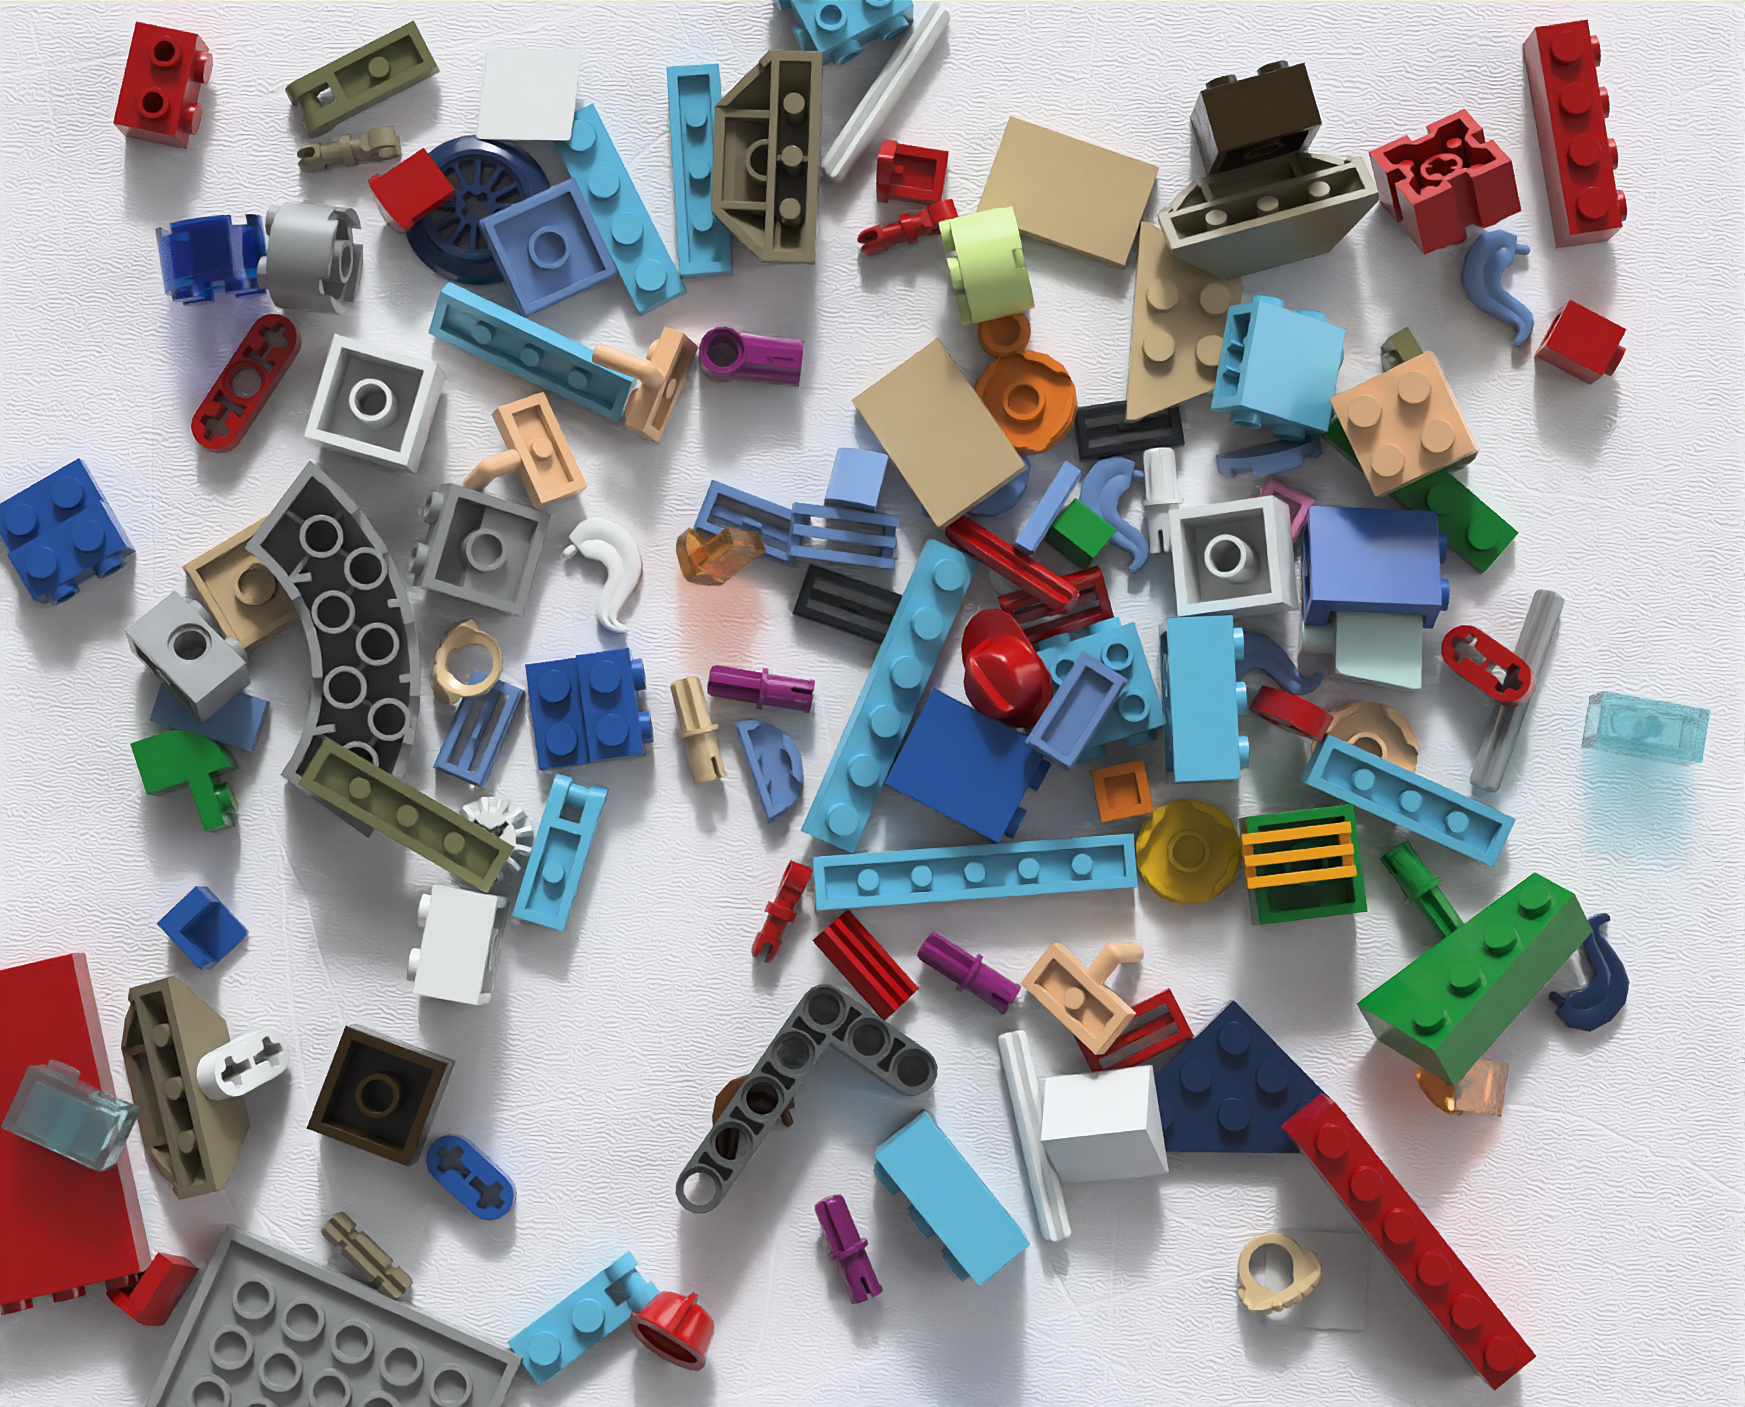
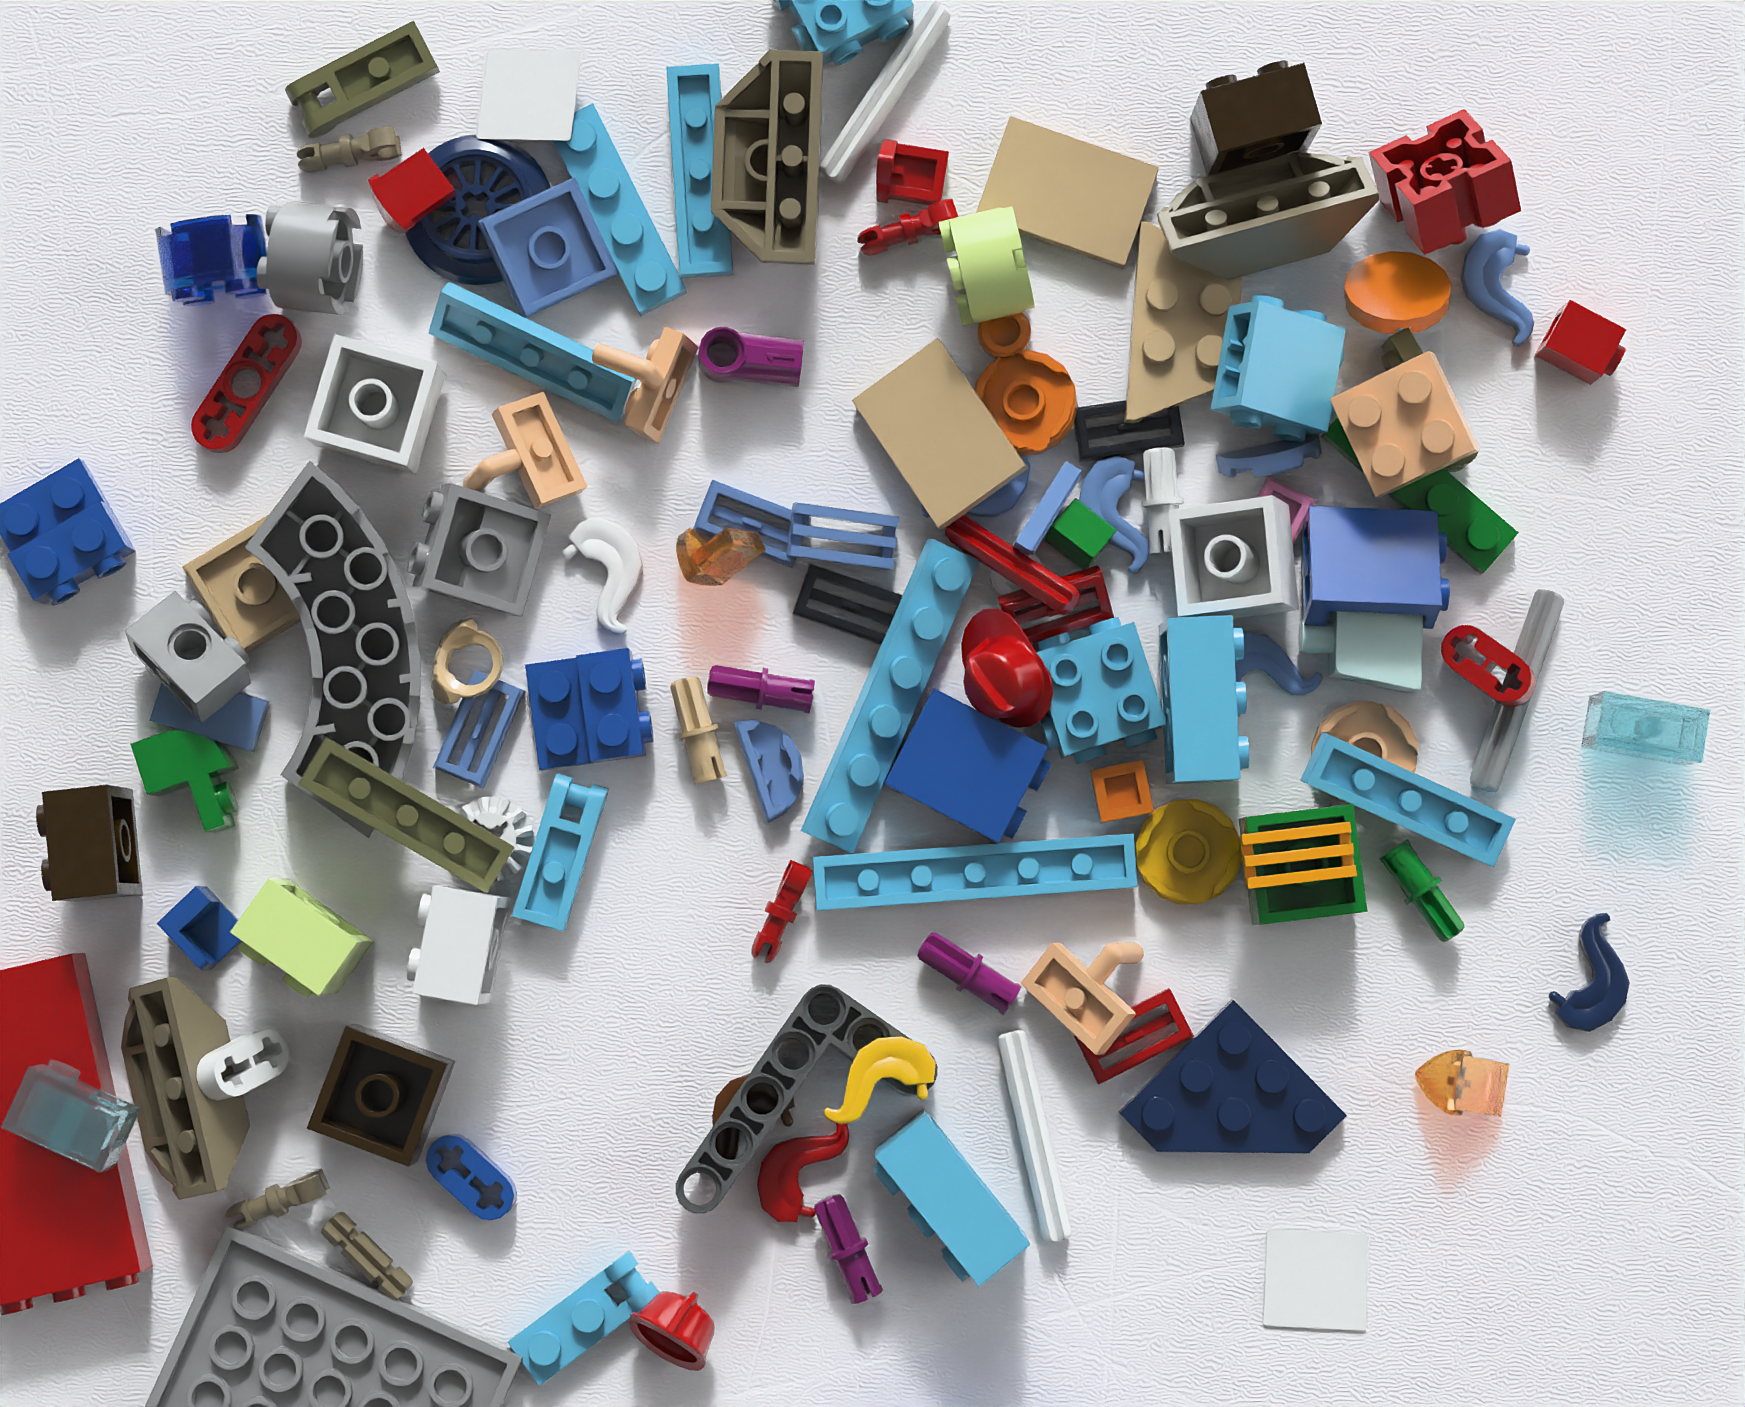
(89, 843): none -> dark brown brick
(157, 1290): red tile -> none
(163, 85): red brick -> none
(278, 1200): none -> dark tan piece
(300, 938): none -> yellowish green brick
(780, 1170): none -> red piece
(857, 479): light blue brick -> none
(865, 964): red tile -> none
(883, 1058): none -> yellow piece
(1076, 711): medium blue tile -> none
(1103, 1125): white slope -> none
(1261, 1299): tan piece -> none
(1291, 713): red beam -> none
(1397, 292): none -> orange tile
(1408, 1241): red brick -> none
(1477, 979): green wedge -> none
(1573, 133): red brick -> none

